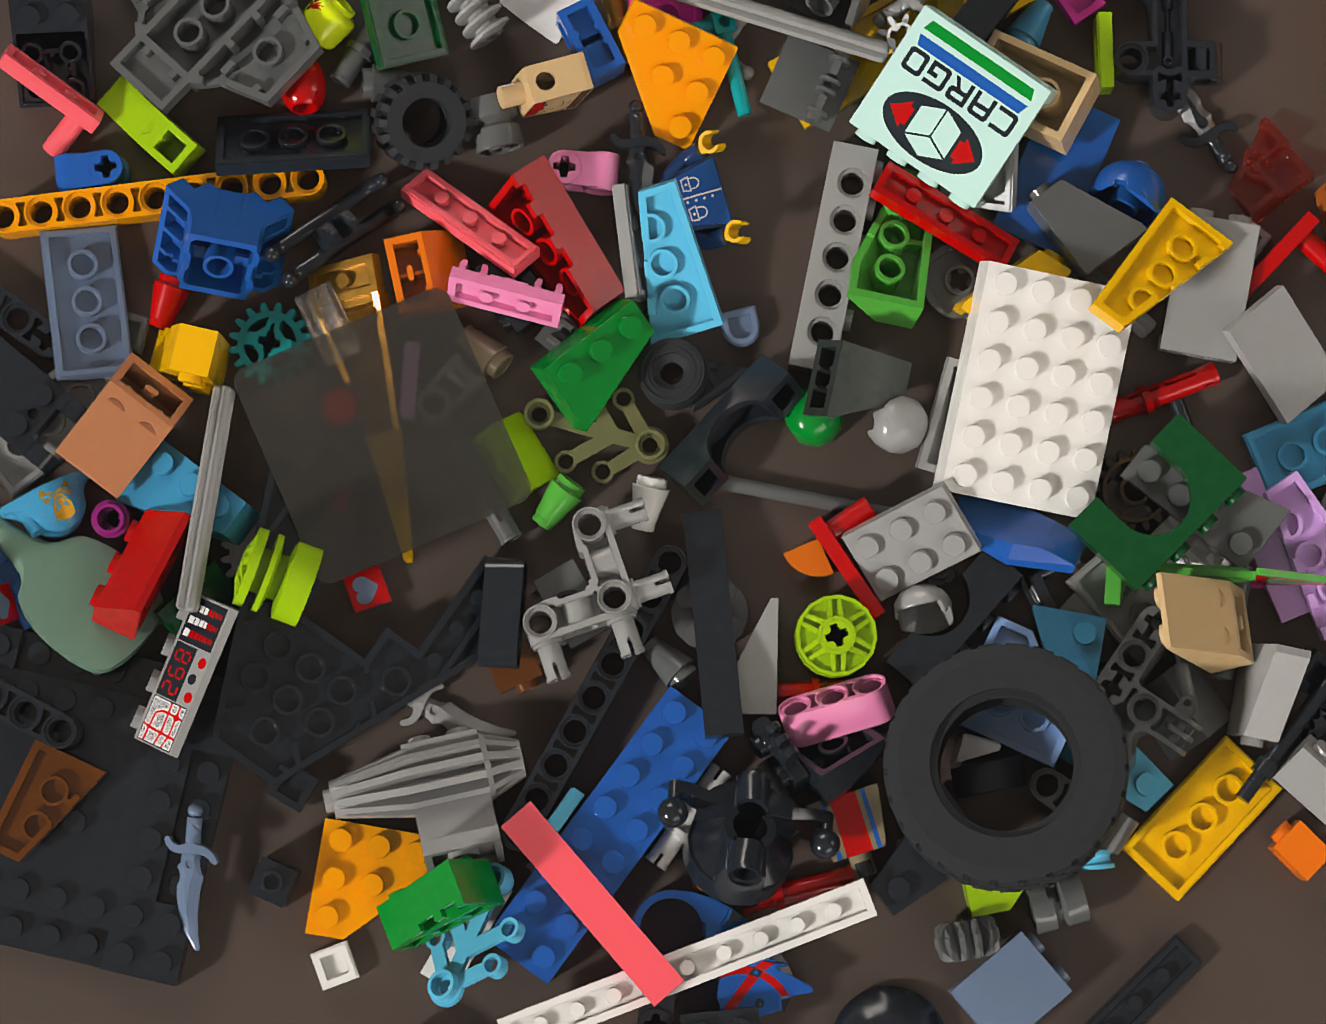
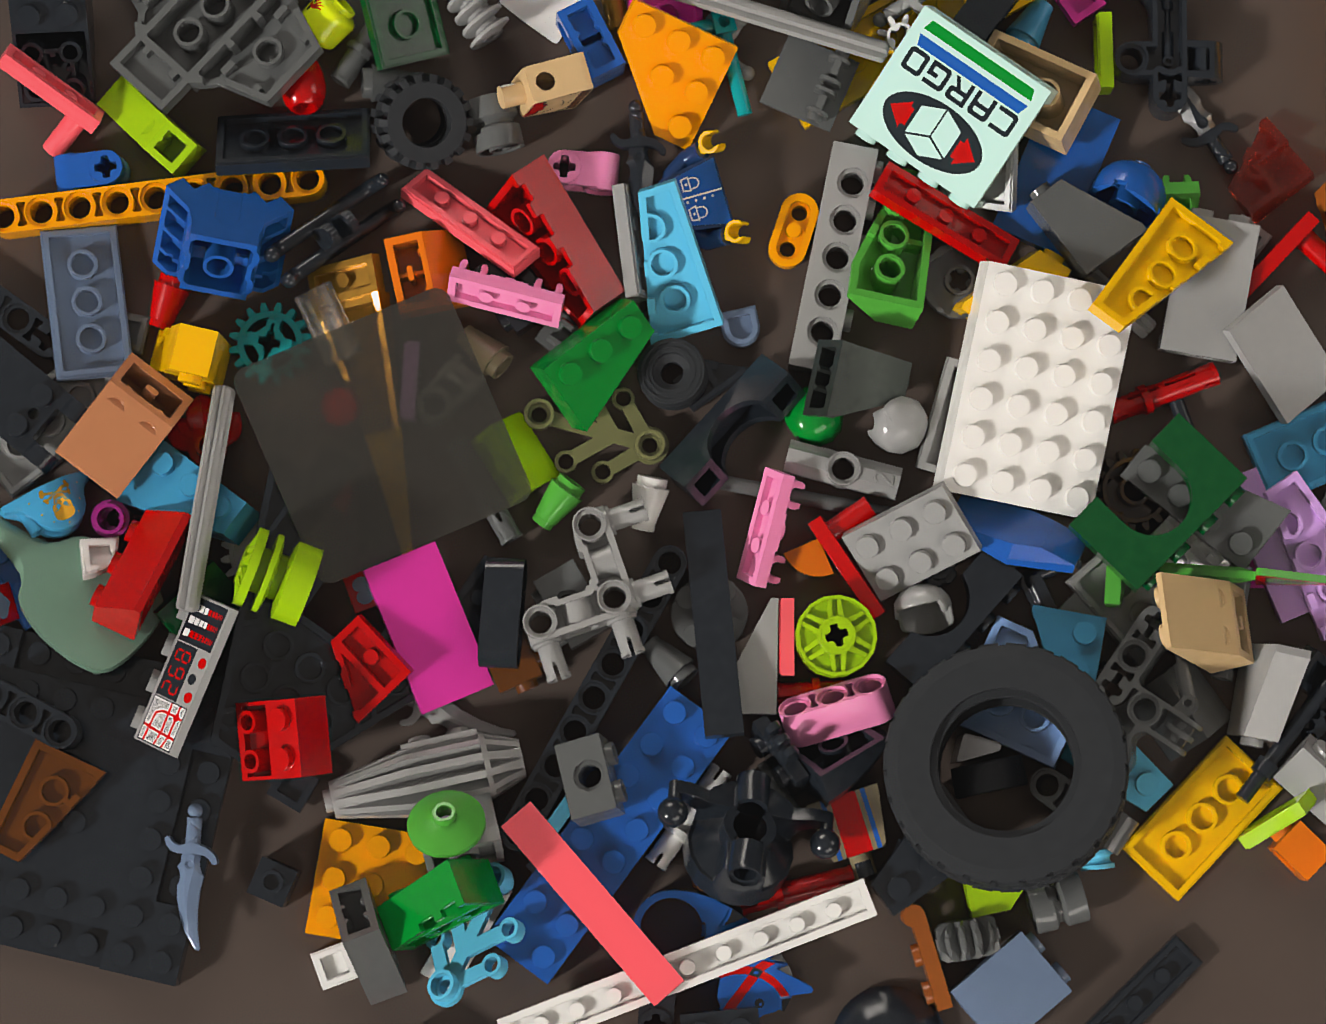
(97, 555): none -> white tile
(190, 431): none -> red plate
(284, 738): none -> red slope
(367, 665): none -> red wing
(367, 942): none -> dark grey slope
(428, 627): none -> dark pink tile
(448, 835): none -> bright green dish
(576, 762): none -> dark grey brick
(767, 528): none -> bright pink plate
(786, 637): none -> coral tile
(793, 232): none -> light orange plate
(867, 477): none -> light grey piece
(925, 955): none -> dark orange plate
(1184, 192): none -> bright green tile
(1277, 819): none -> lime tile

